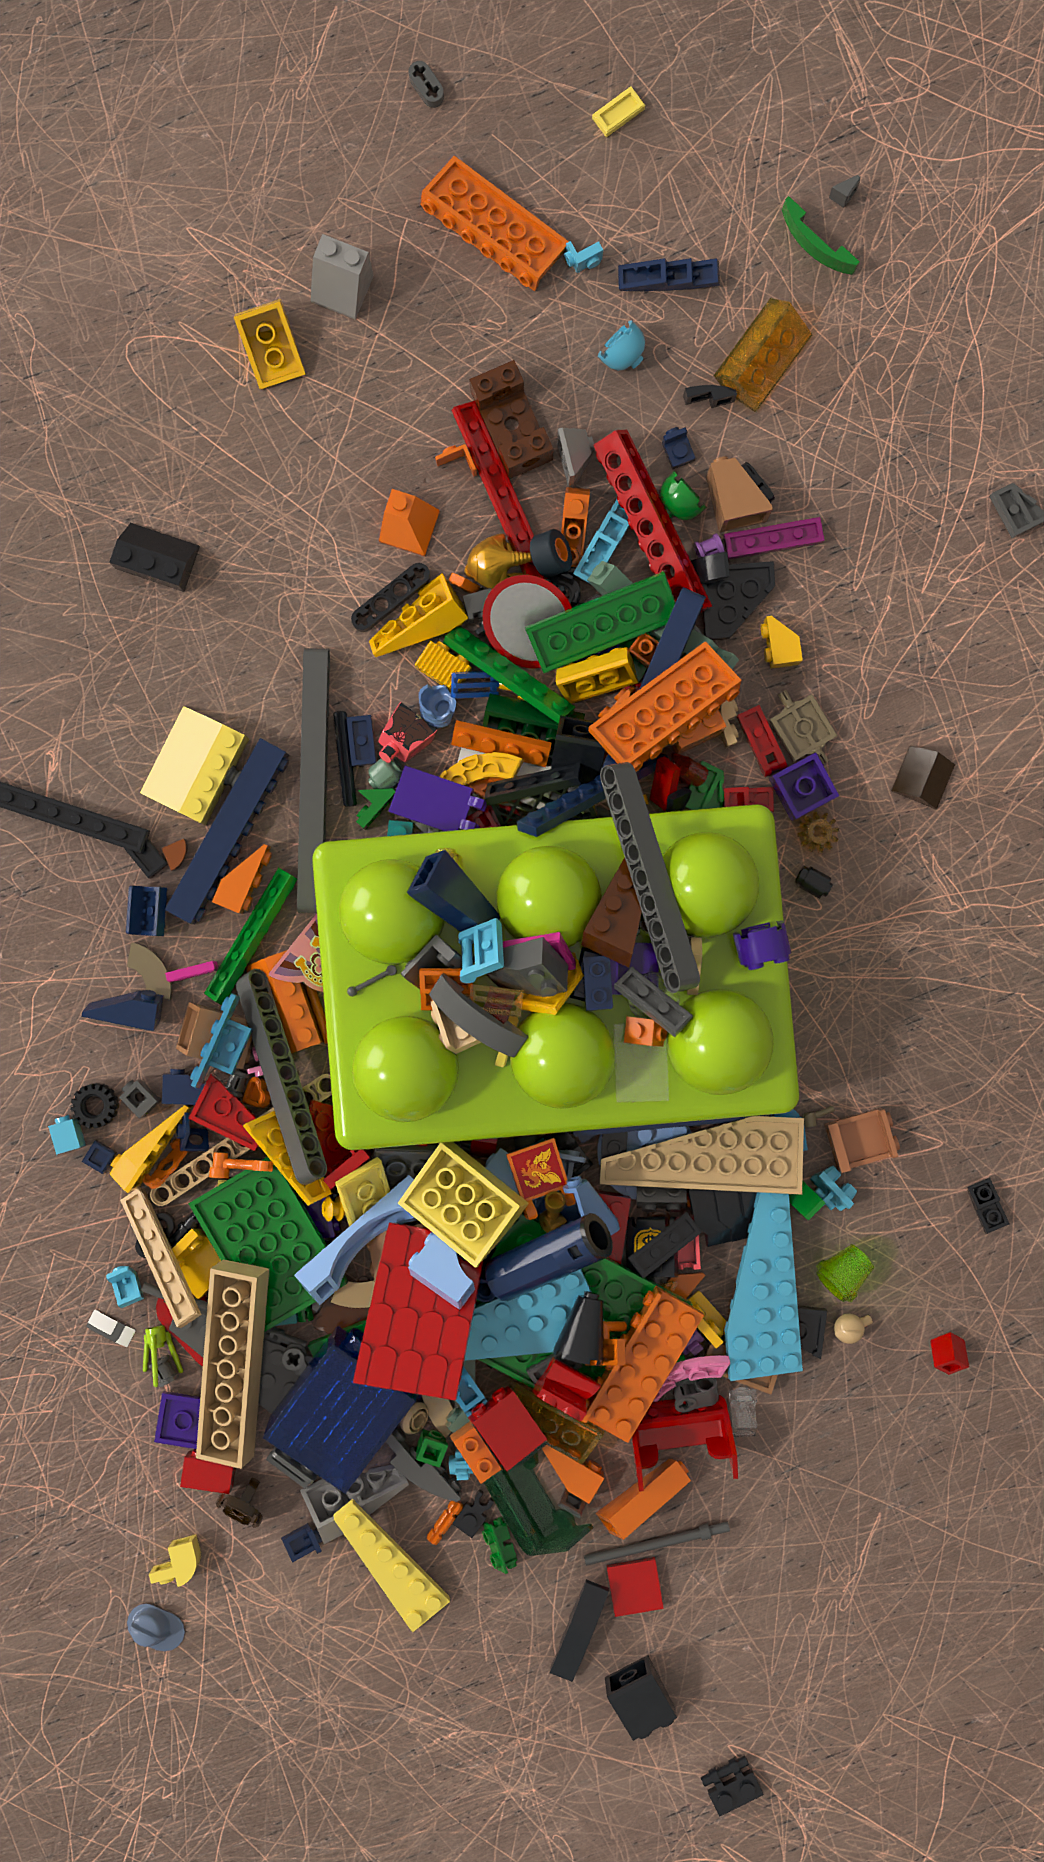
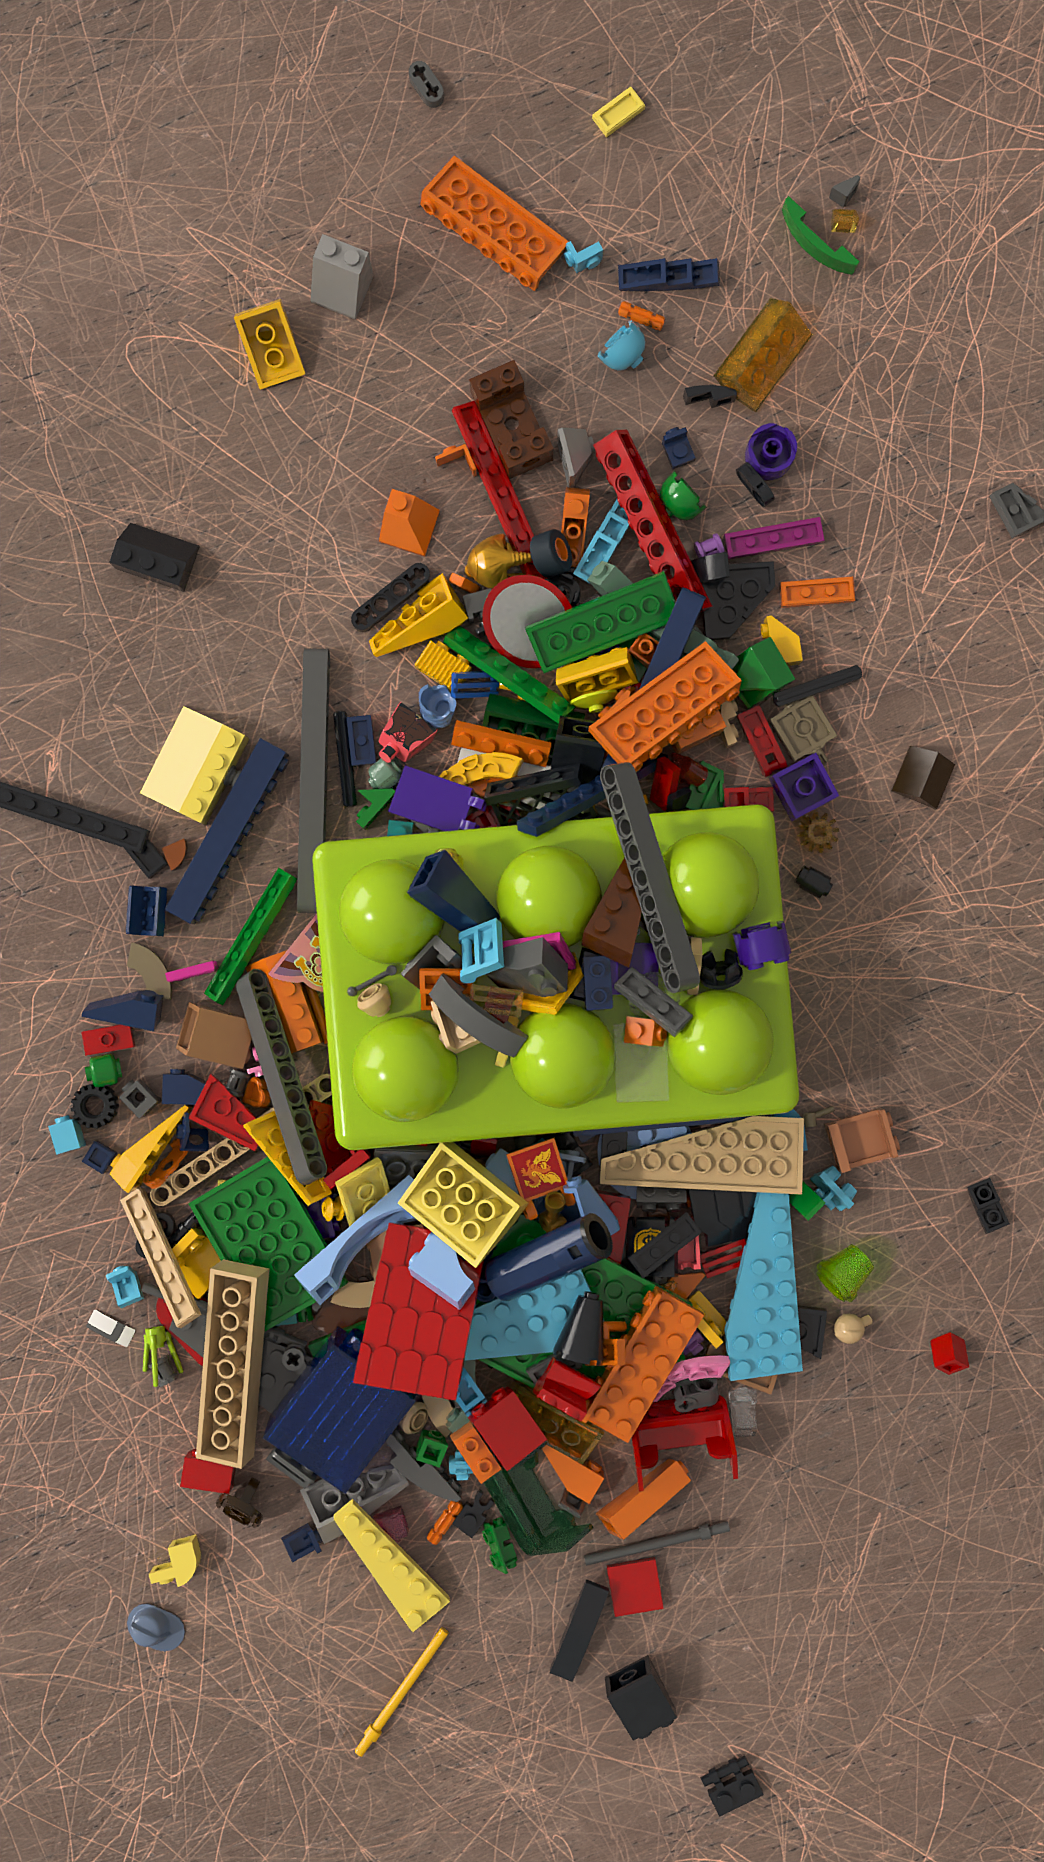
(103, 1070): none -> green head
(107, 1039): none -> red plate
(178, 1420): dark purple plate -> none
(223, 1164): orange brick -> none
(225, 1045): dark azure bracket -> none
(238, 885): orange slope -> none
(374, 1731): none -> yellow bar
(375, 1000): none -> tan cone
(393, 1523): none -> clear pink brick
(594, 701): none -> neon yellow dish
(641, 315): none -> orange axle
(724, 1268): none -> red tile
(729, 967): none -> black piece
(735, 496): medium nougat slope -> none
(761, 672): none -> green piece
(774, 439): none -> dark purple brick
(817, 592): none -> orange tile
(817, 685): none -> black axle
(844, 220): none -> clear yellow slope

